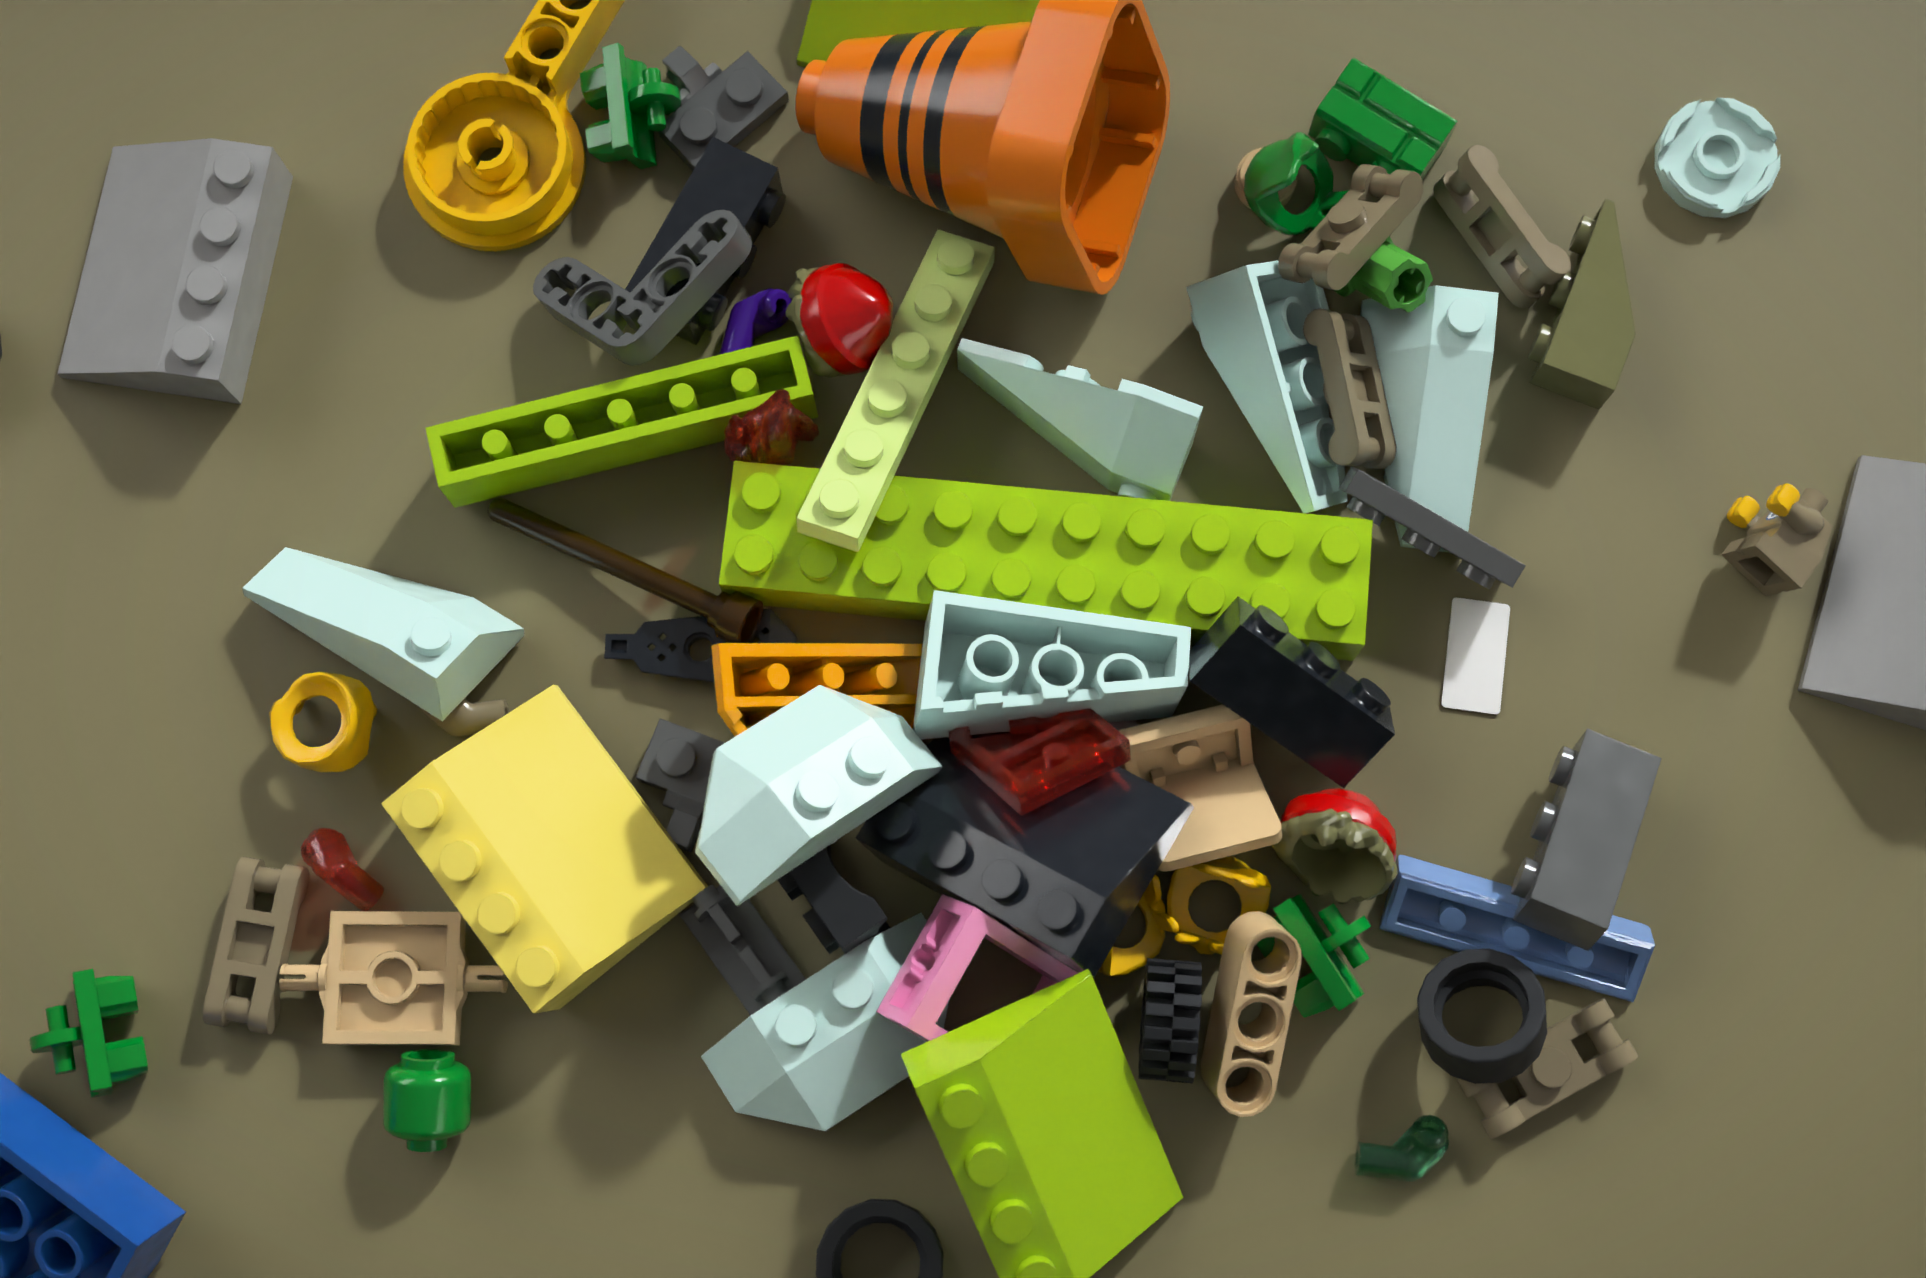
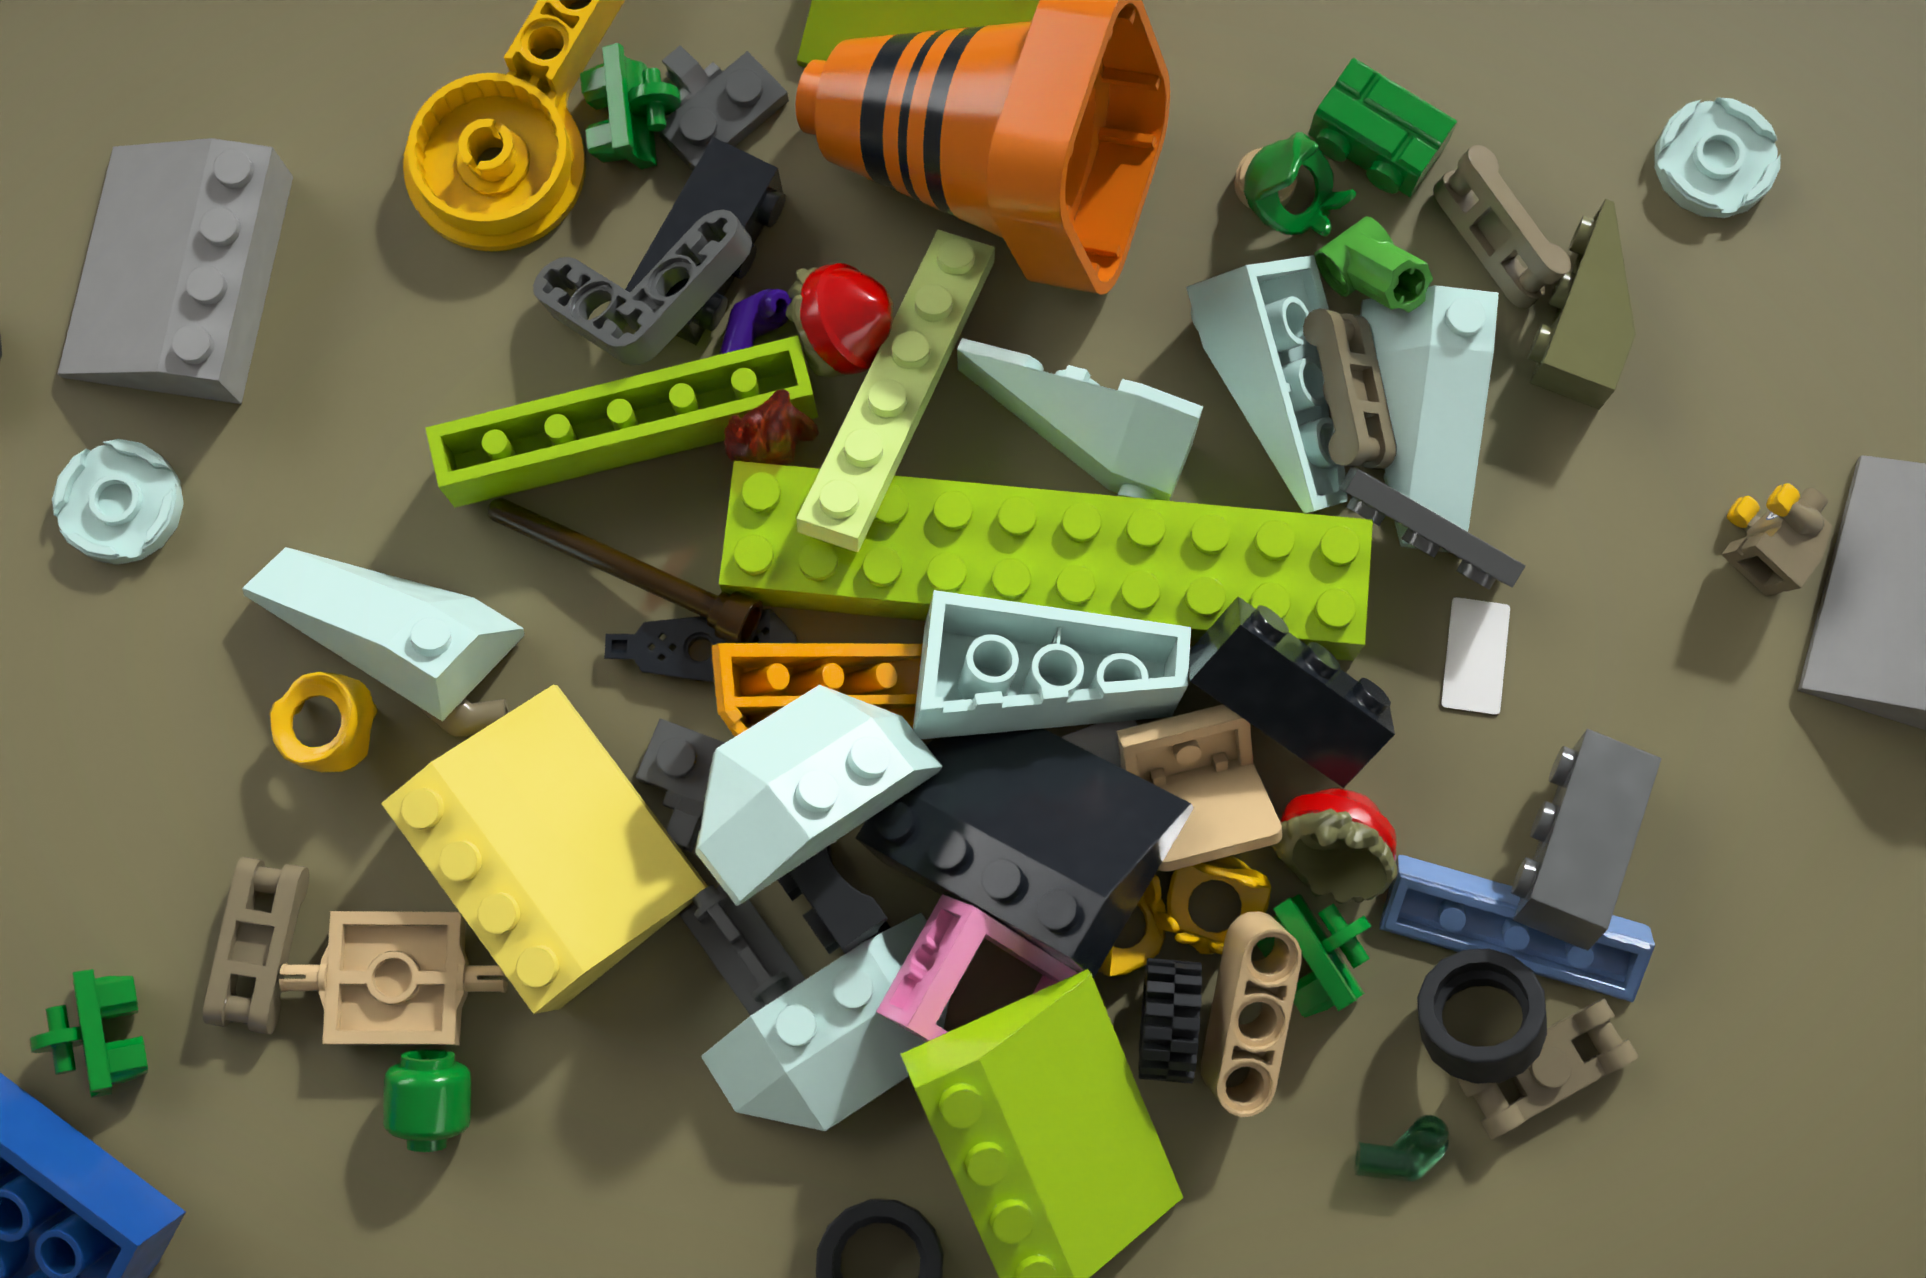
(118, 502): none -> light aqua tile
(335, 864): clear red arm -> none
(1042, 756): clear red wing -> none
(1353, 228): dark tan plate -> none

